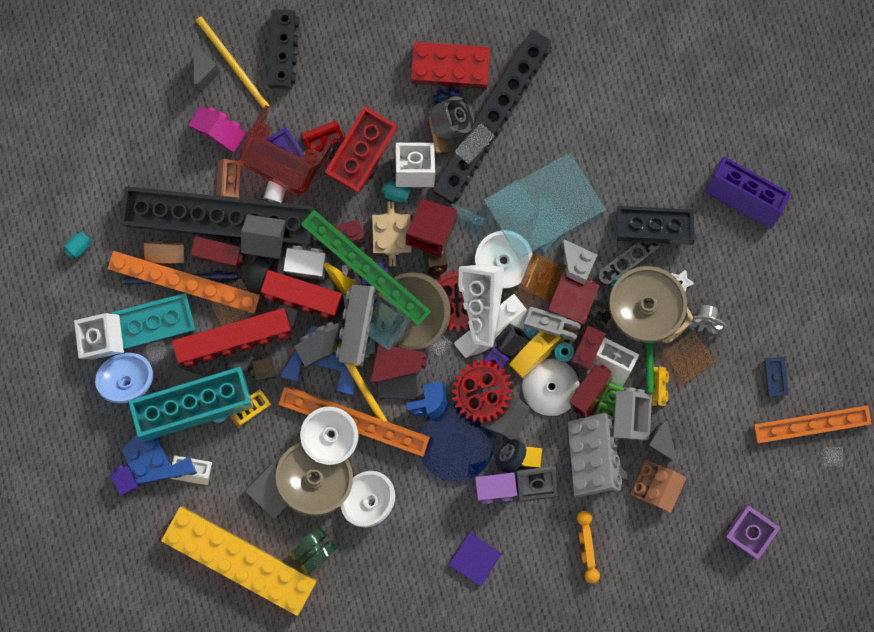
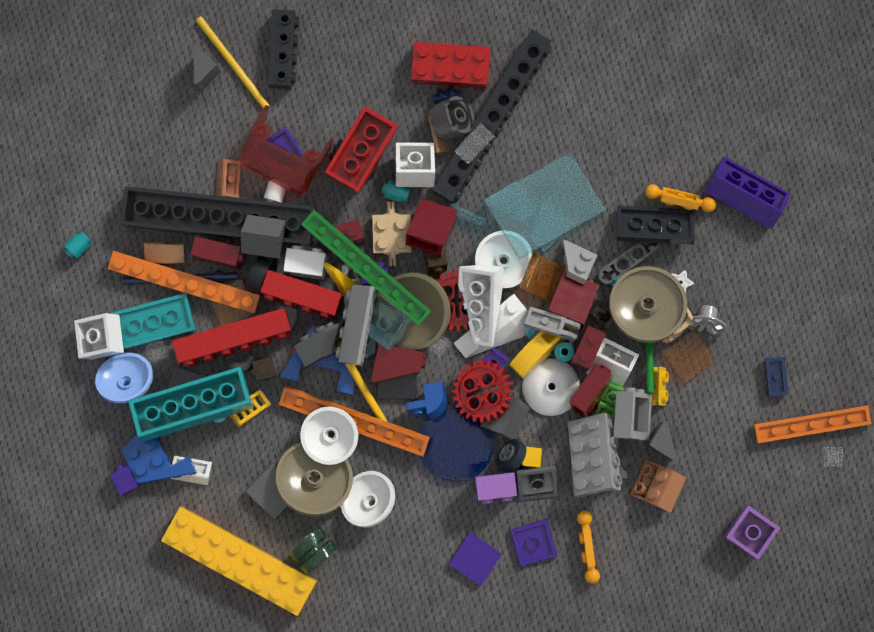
(217, 127): dark pink brick -> none
(319, 137): red slope -> none
(511, 340): black brick -> none
(533, 543): none -> dark purple tile
(675, 197): none -> light orange plate

